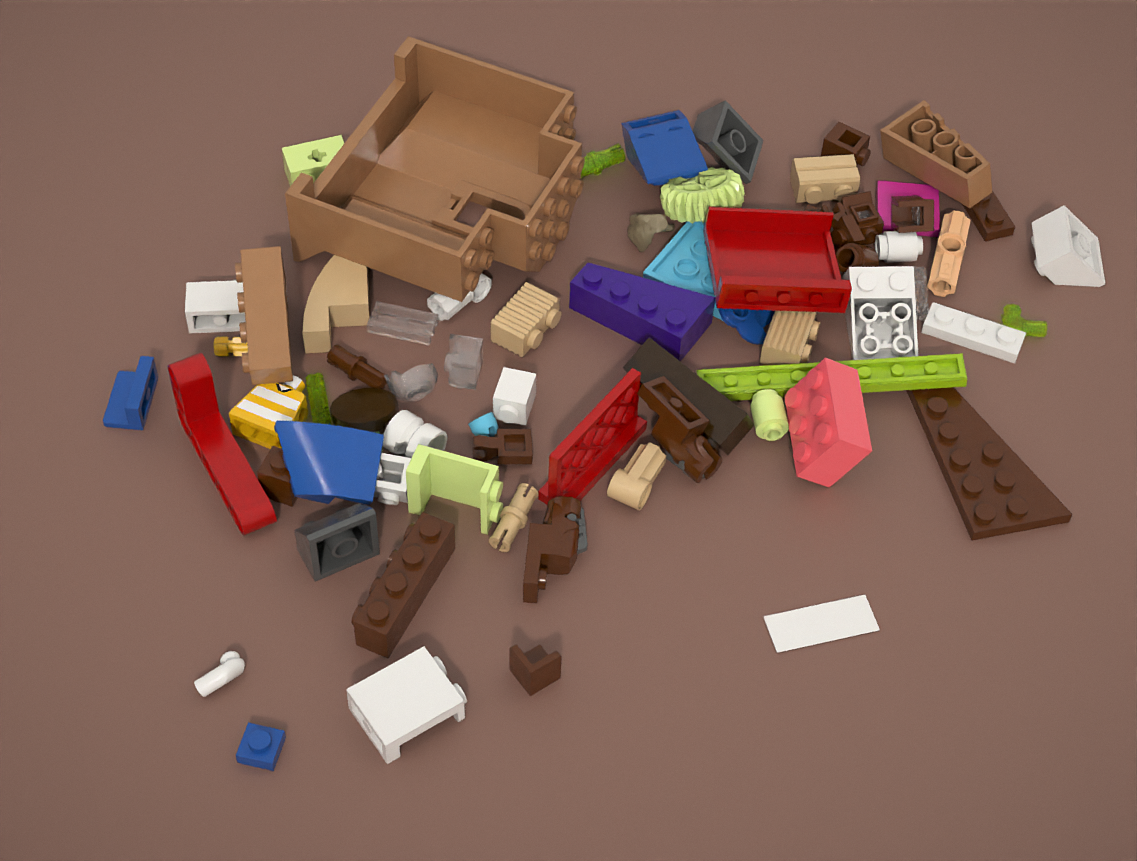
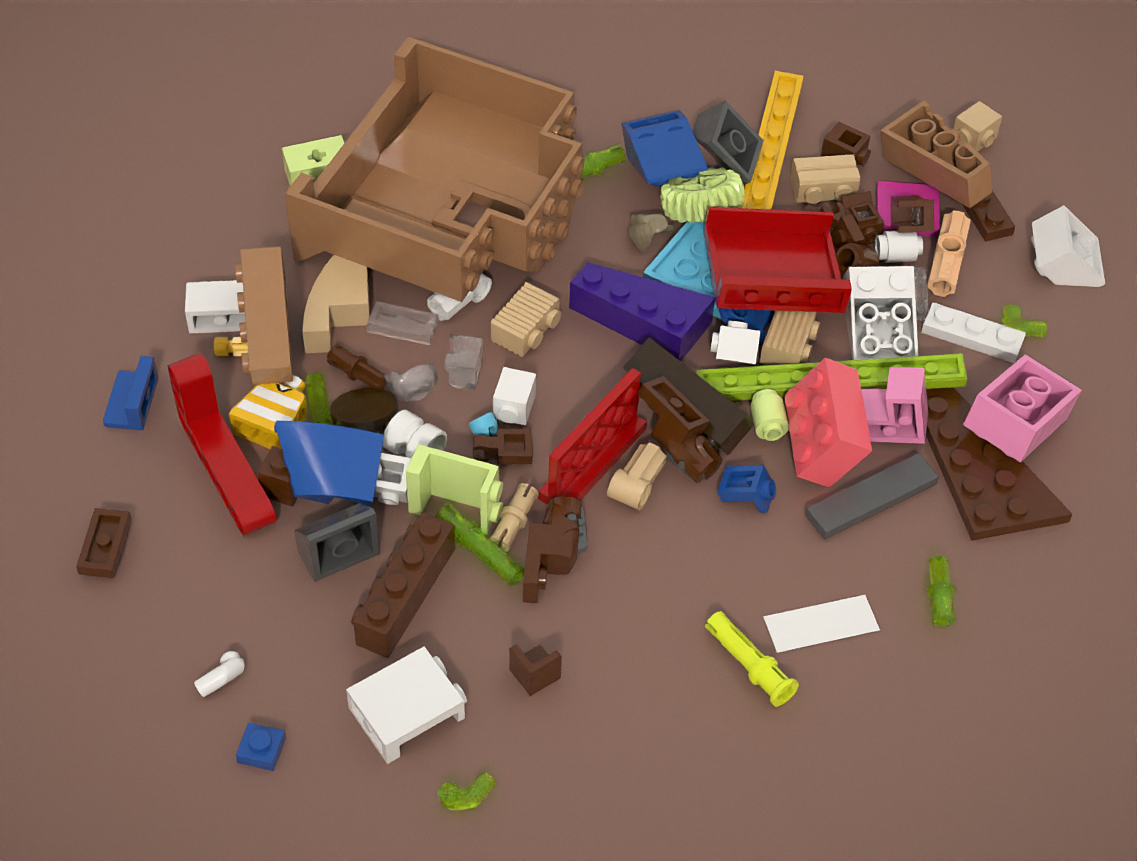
(104, 543): none -> reddish brown plate
(466, 798): none -> clear neon green arm
(469, 536): none -> clear neon green pin
(736, 343): none -> white brick
(748, 484): none -> blue bracket
(761, 668): none -> neon yellow pin
(775, 132): none -> yellow plate
(871, 496): none -> dark grey tile
(900, 410): none -> bright pink brick
(941, 592): none -> clear neon green axle
(978, 125): none -> tan brick
(1022, 408): none -> bright pink brick

